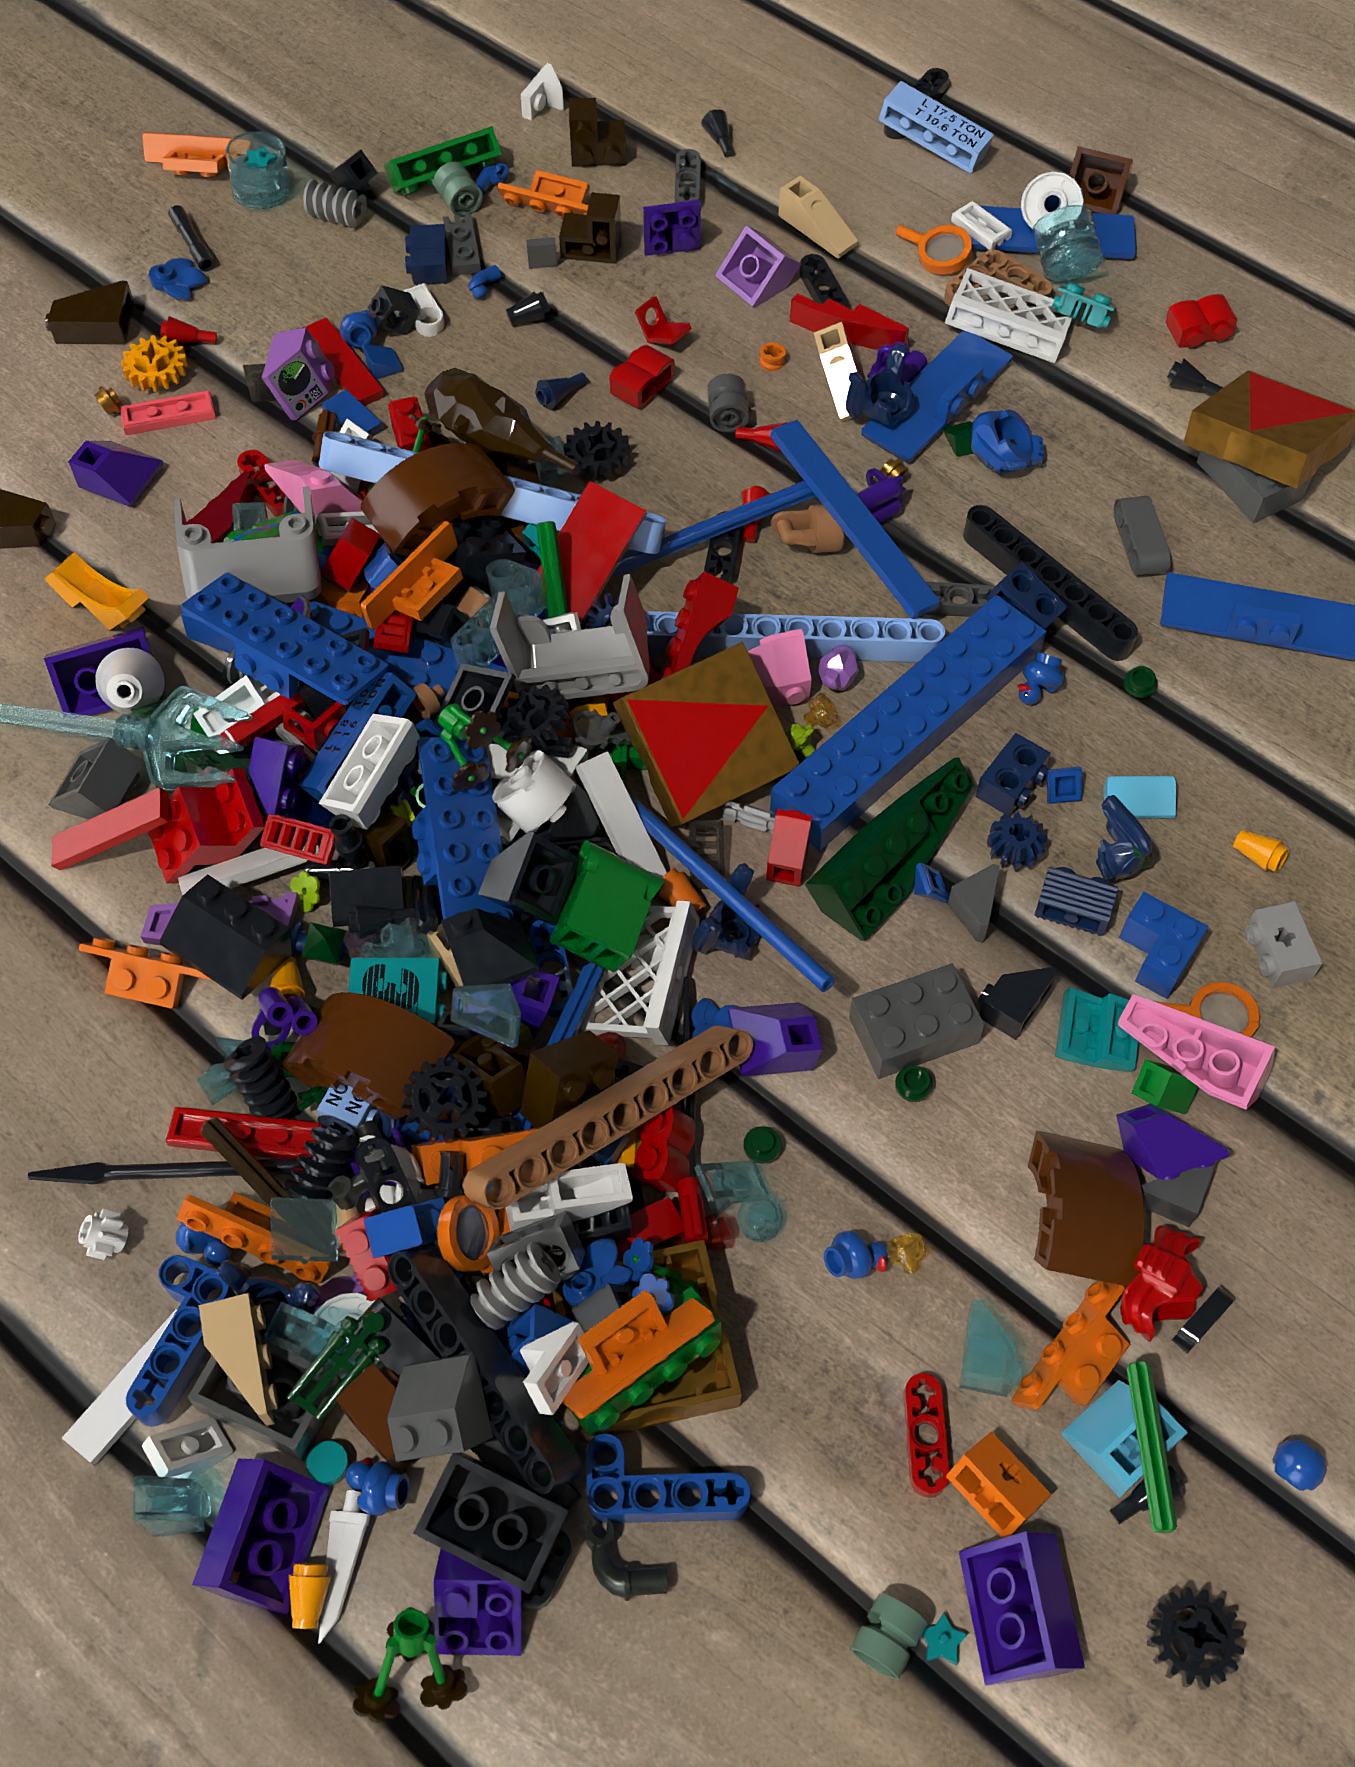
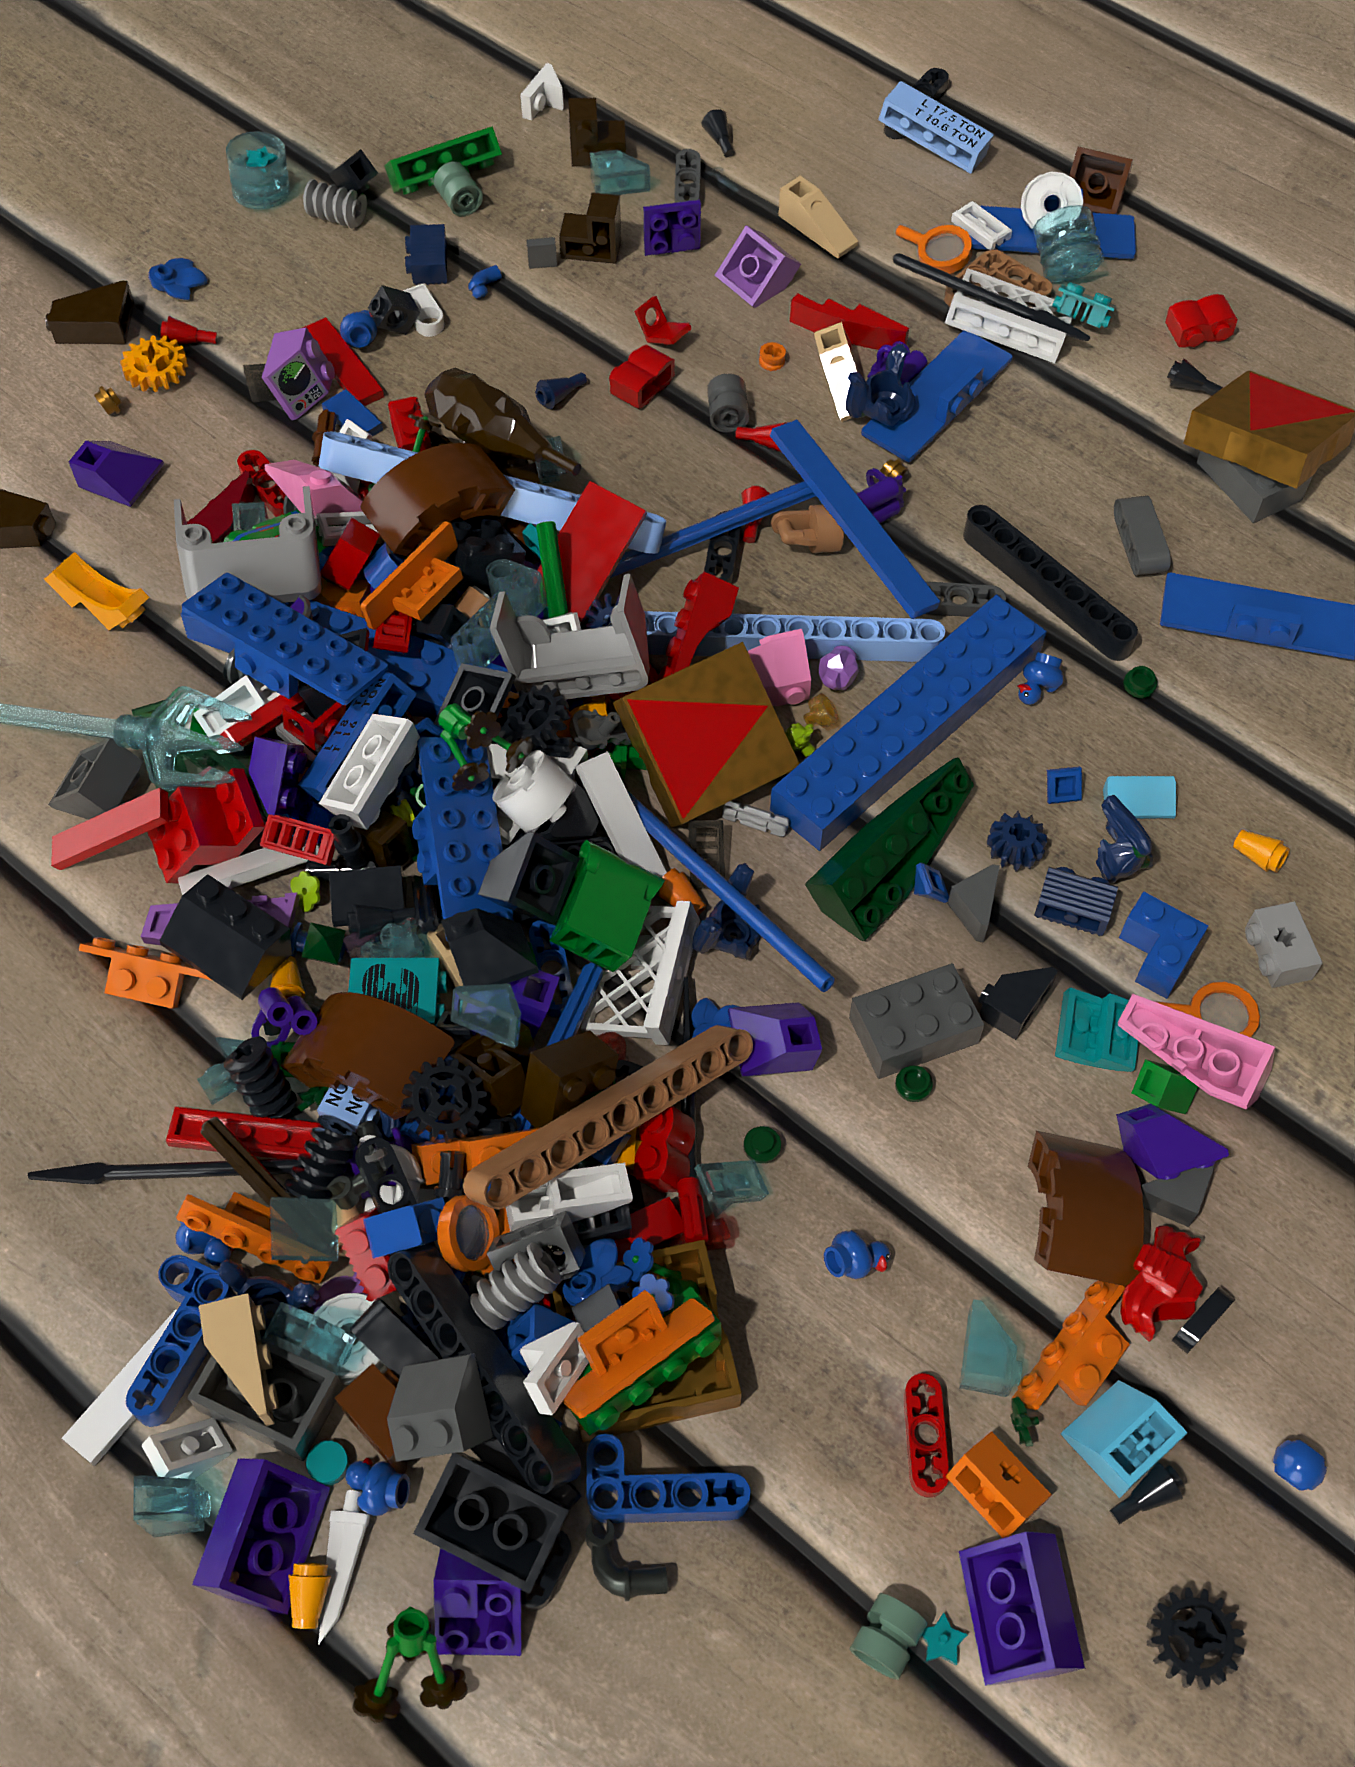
(75, 670): dark purple slope -> none
(103, 1234): white gear -> none
(130, 668): white cone -> none
(168, 412): coral tile -> none
(186, 152): orange bracket -> none
(197, 248): black piece -> none
(371, 1323): dark green piece -> none
(381, 361): blue slope -> none
(426, 700): medium nougat tile -> none
(462, 245): dark grey hinge -> none
(492, 176): blue arm -> none
(530, 309): black cone -> none
(549, 193): orange bracket -> none
(598, 449): black gear -> none
(618, 173): none -> clear light blue slope
(760, 1218): clear light blue hat -> none
(789, 847): slope -> none
(824, 276): black beam -> none
(906, 1251): clear yellow tile -> none
(960, 438): dark green slope -> none
(992, 446): blue helmet -> none
(1010, 773): dark blue brick -> none
(1021, 1421): none -> dark green plant
(1029, 596): dark blue brick -> none
(1039, 316): none -> black piece
(1151, 1448): green axle -> none

